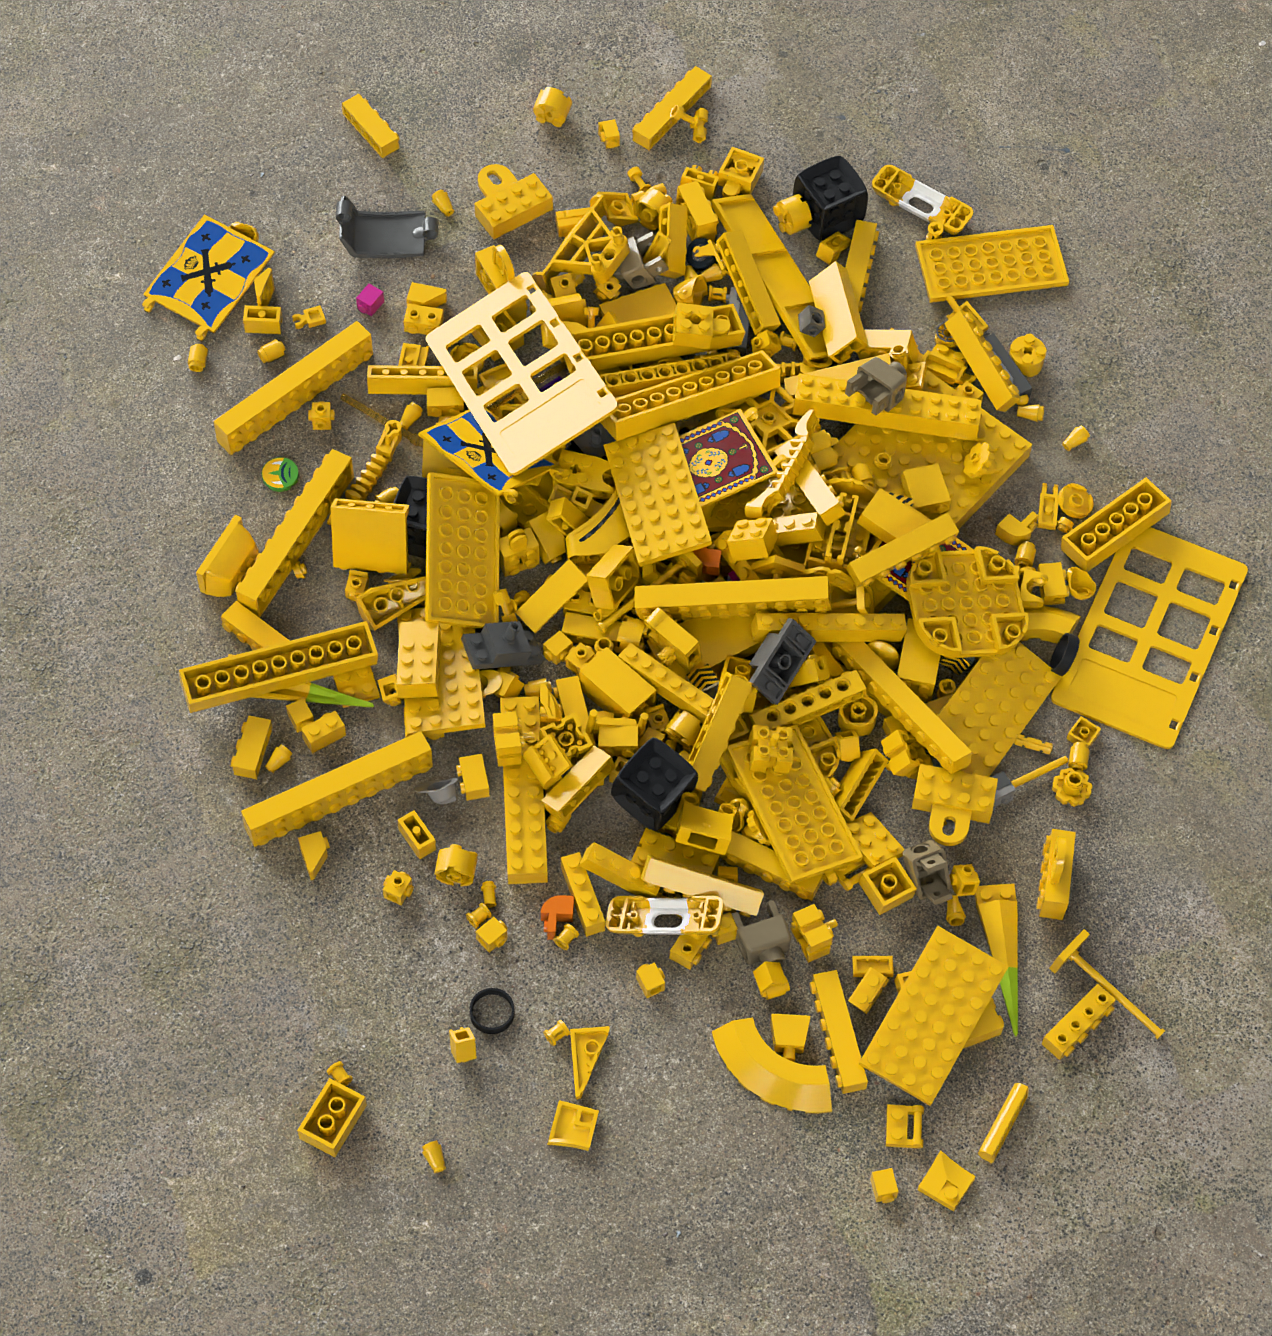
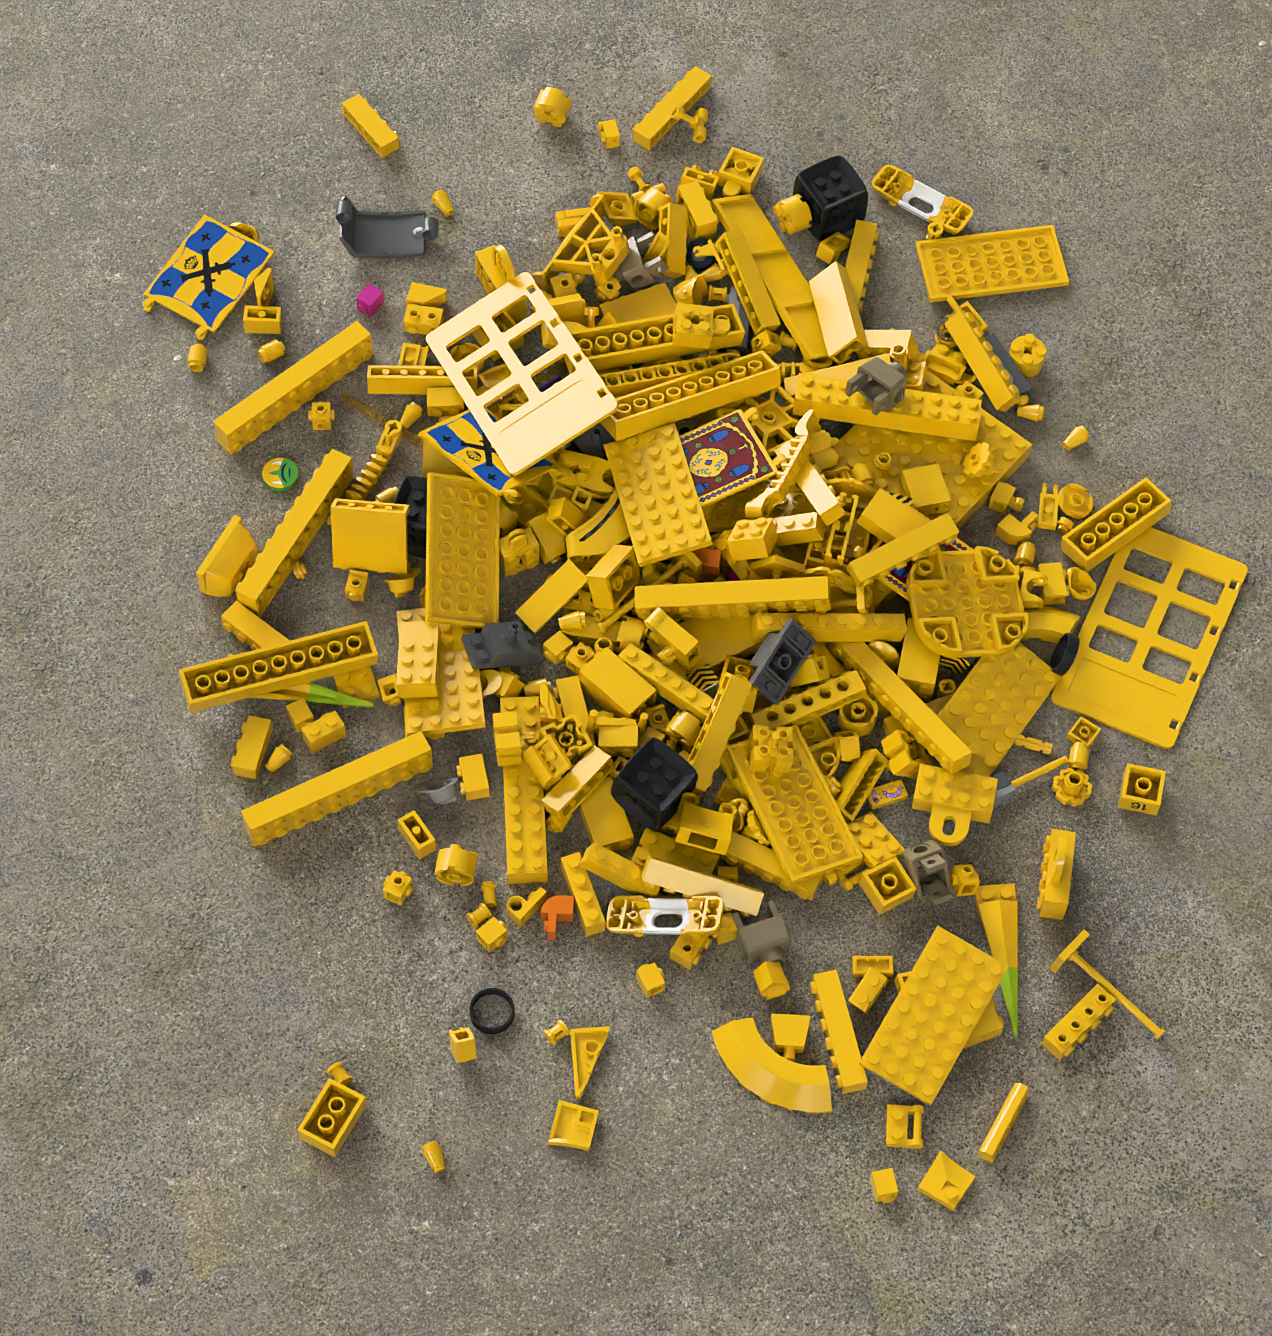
(312, 317): yellow plate -> none
(314, 852): yellow slope -> none
(389, 601): yellow wedge -> none
(509, 605): yellow bar -> none
(511, 202): yellow brick -> none
(528, 907): none -> yellow plate
(566, 937): yellow bush -> none
(575, 620): none -> yellow cone
(606, 819): none -> yellow brick
(811, 321): dark grey brick -> none
(812, 933): yellow brick -> none
(887, 794): none -> yellow tile
(955, 913): yellow cone -> none
(1004, 497): none -> yellow brick
(1141, 789): none -> yellow brick

